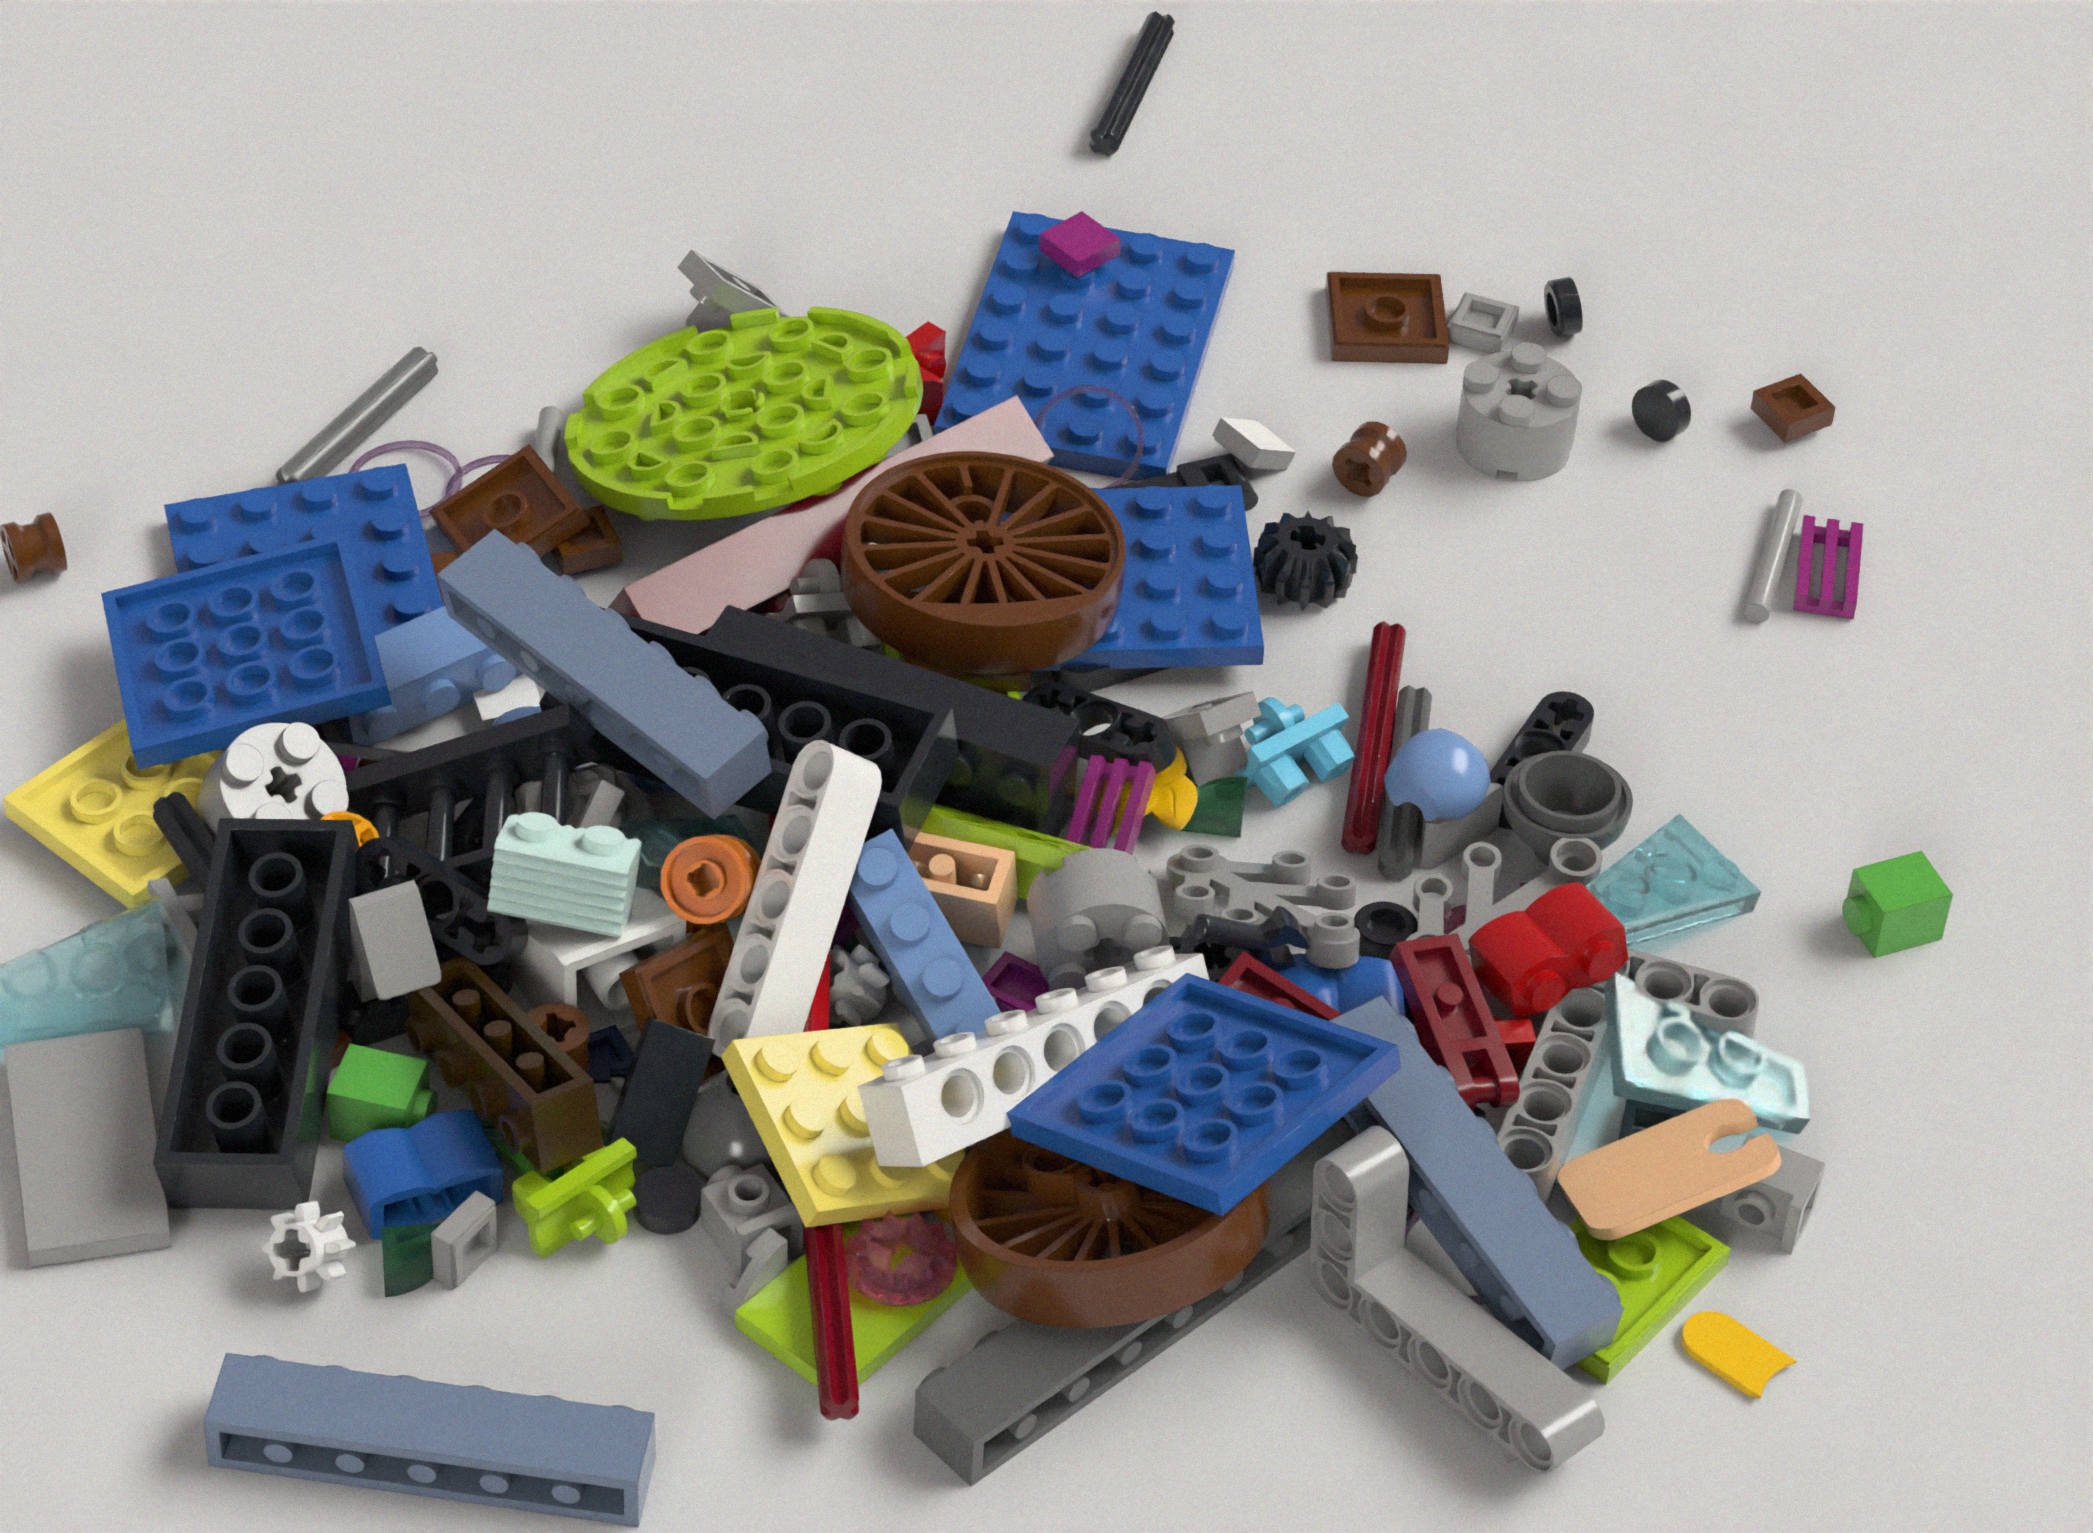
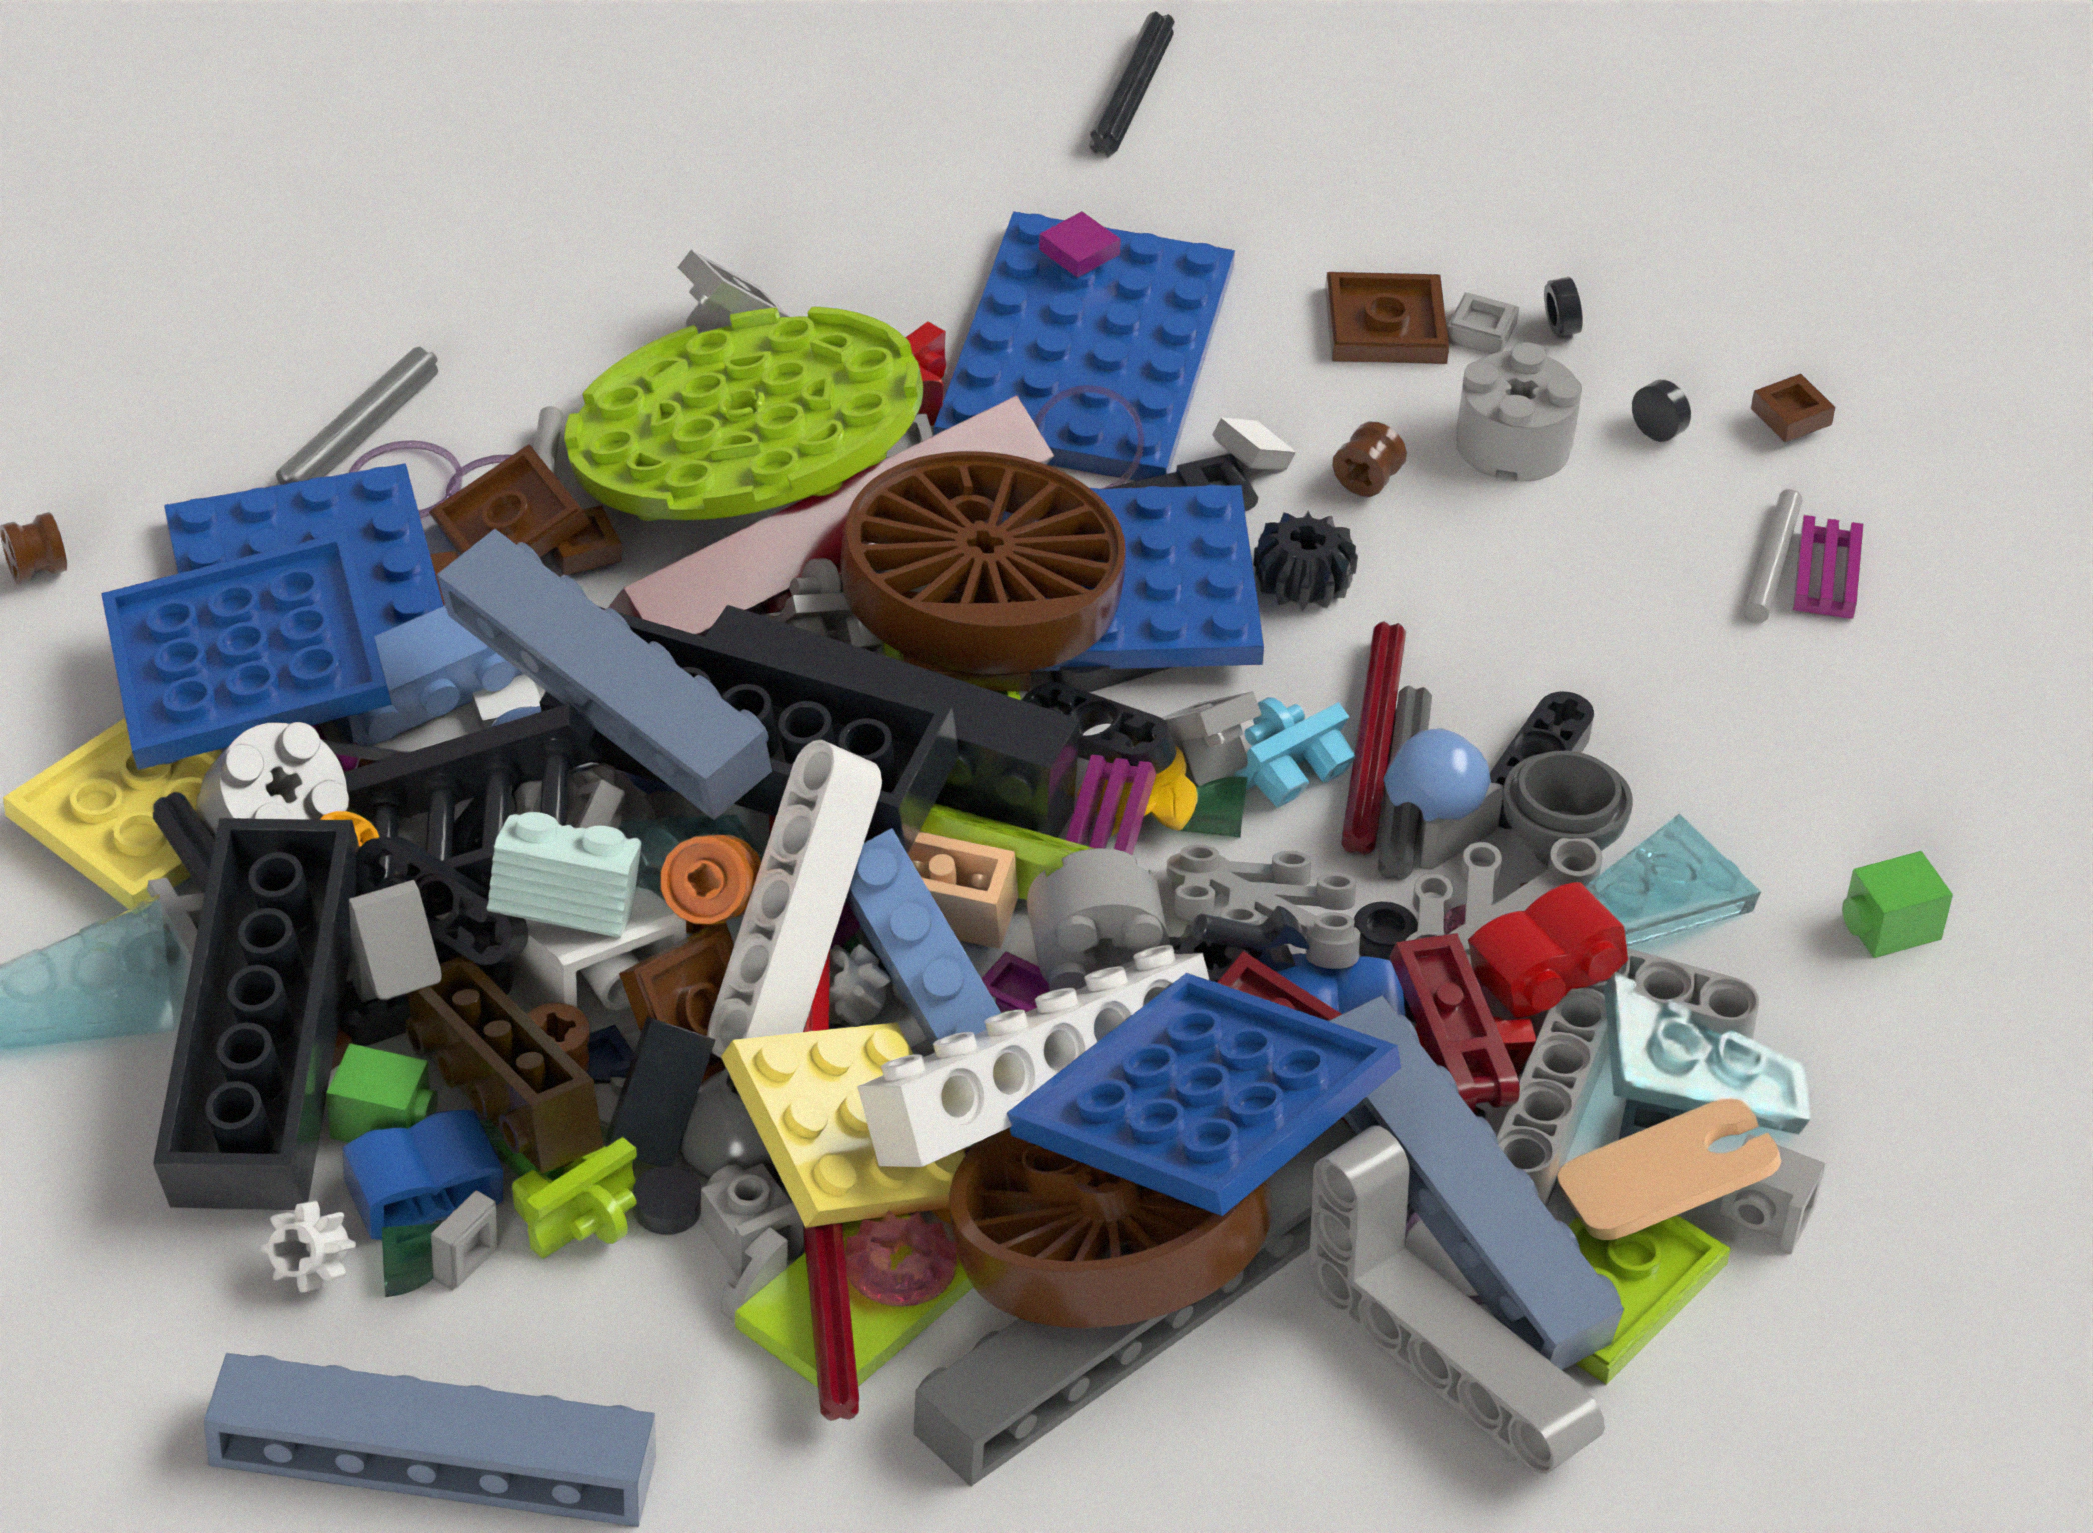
(86, 1146): light grey tile -> none
(1732, 1351): yellow piece -> none

